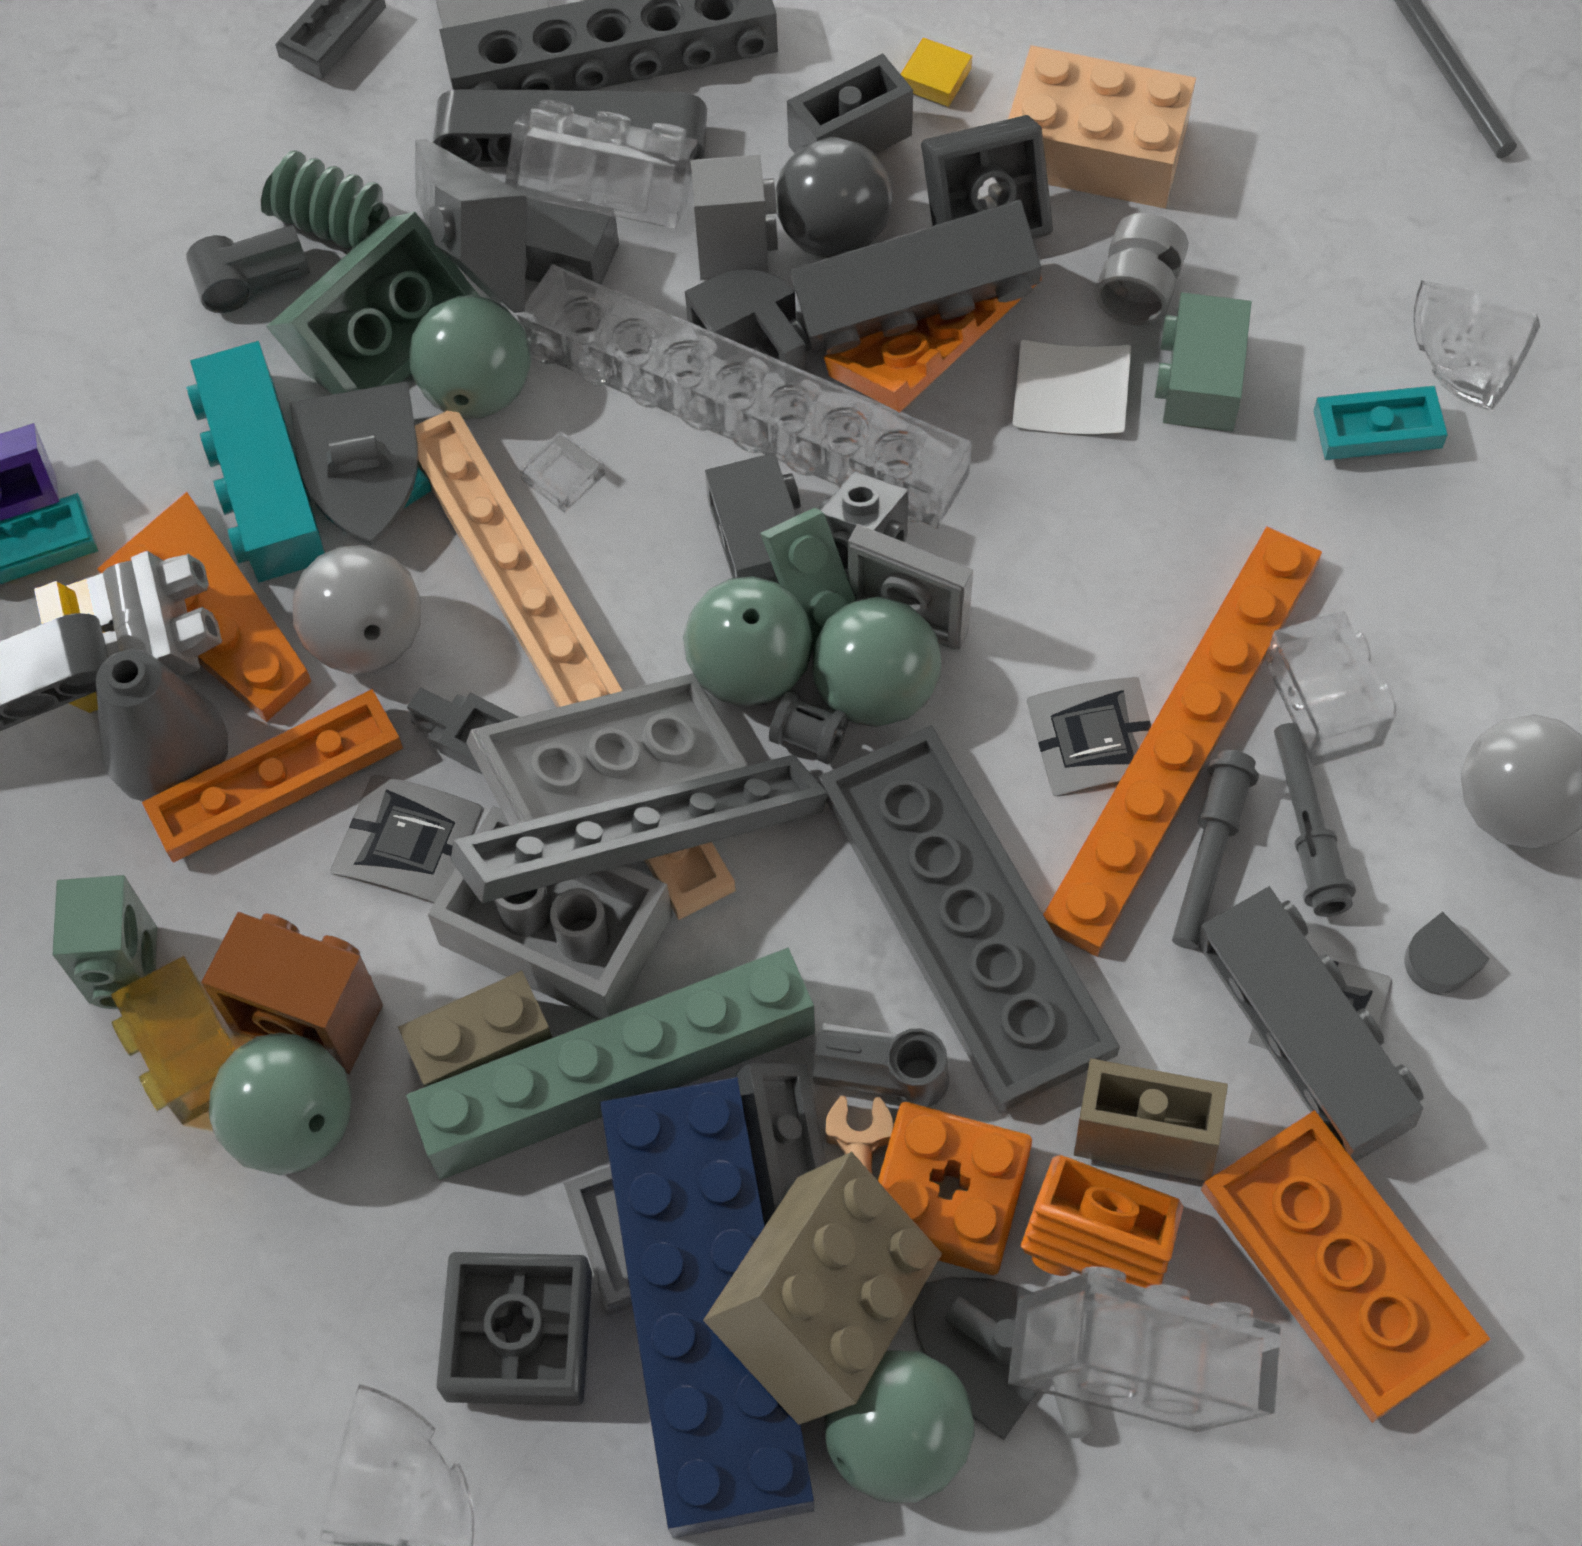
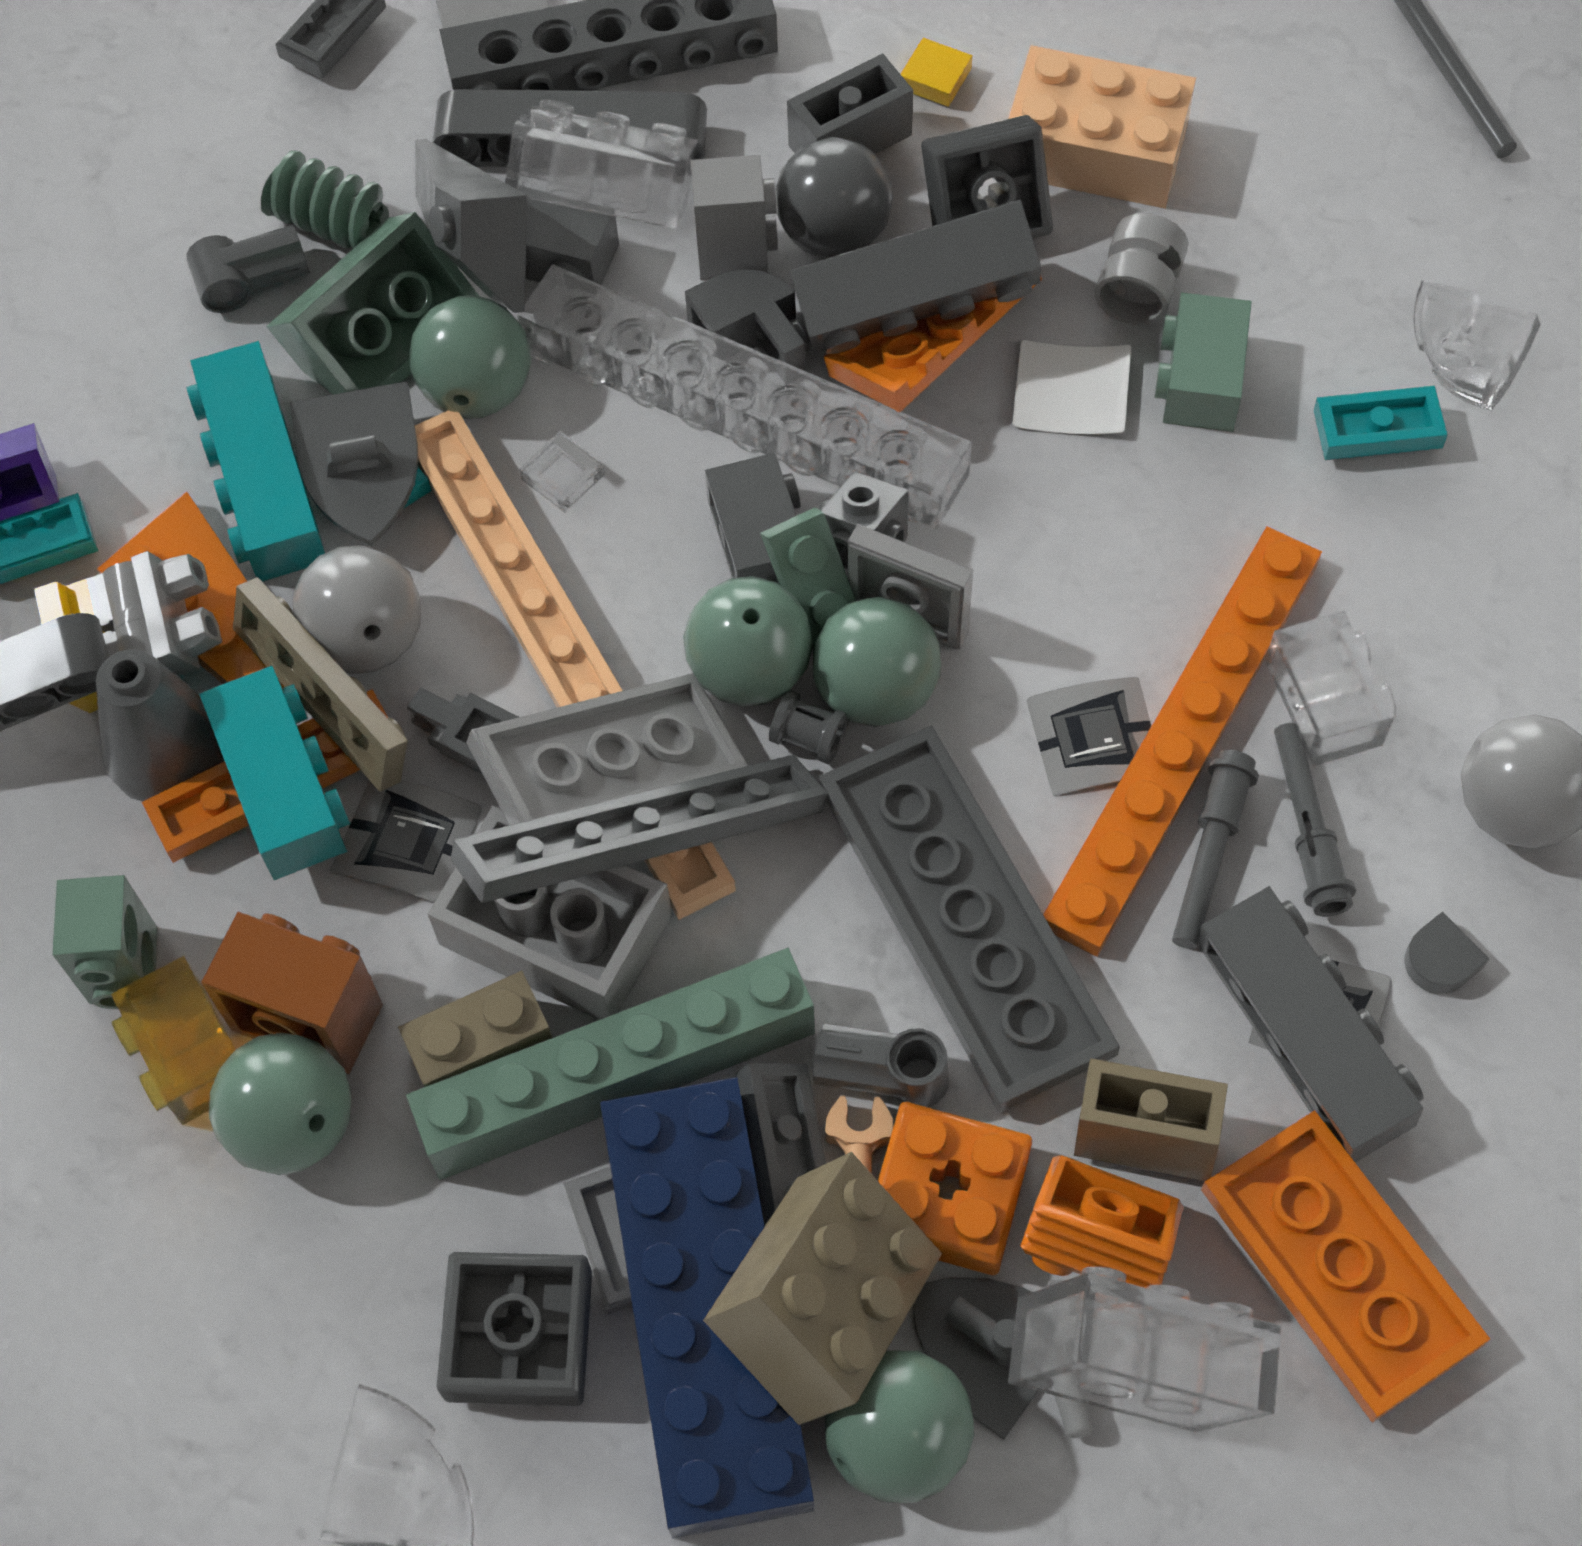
(276, 772): none -> teal brick
(325, 689): none -> dark tan plate

